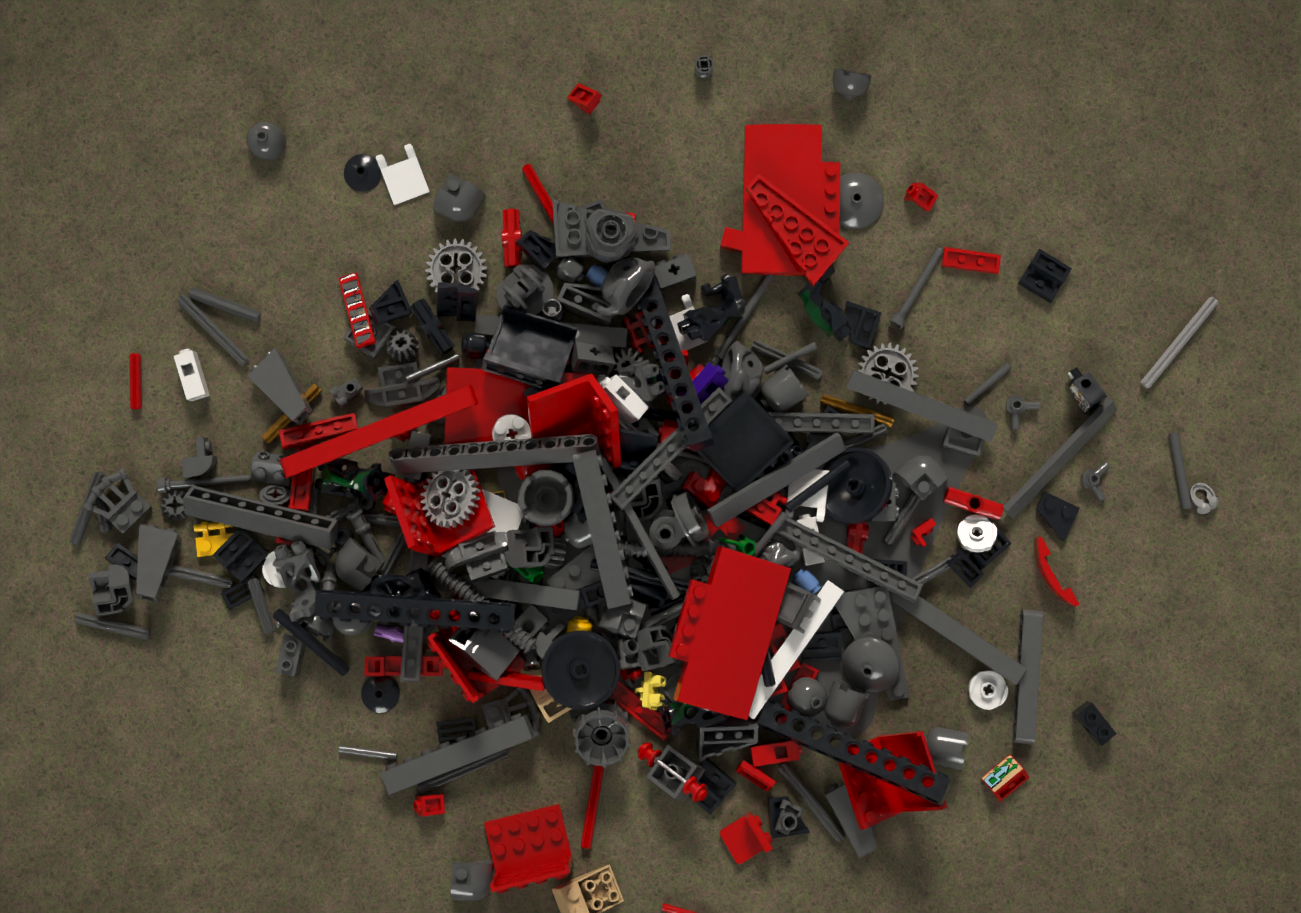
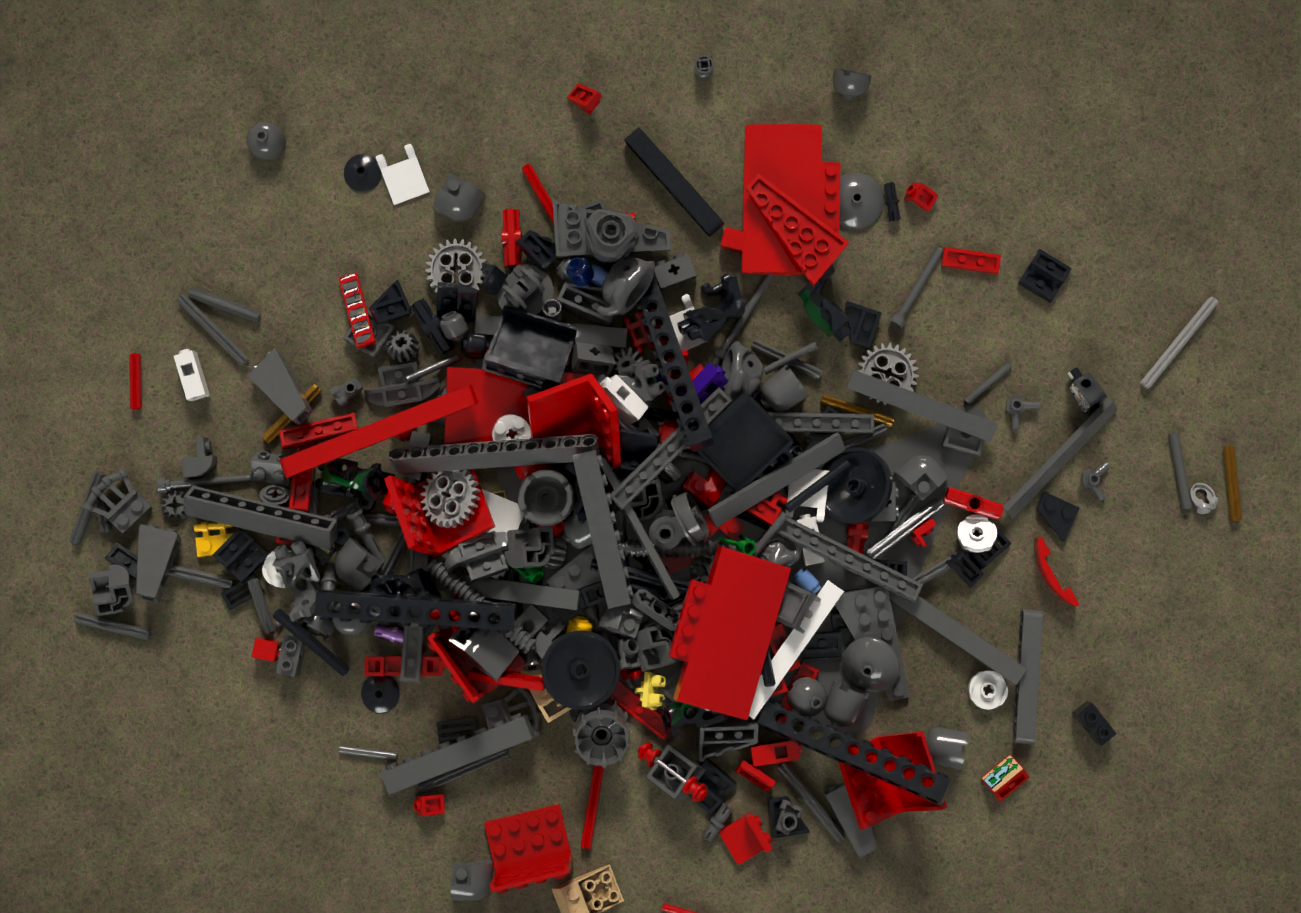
(266, 649): none -> red brick
(453, 326): none -> dark grey head
(493, 280): none -> black panel
(580, 272): none -> clear blue head
(649, 610): none -> dark grey beam
(674, 182): none -> black beam
(717, 822): none -> dark grey pin
(891, 201): none -> black axle
(905, 528): none -> axle
(1232, 483): none -> pearl gold axle

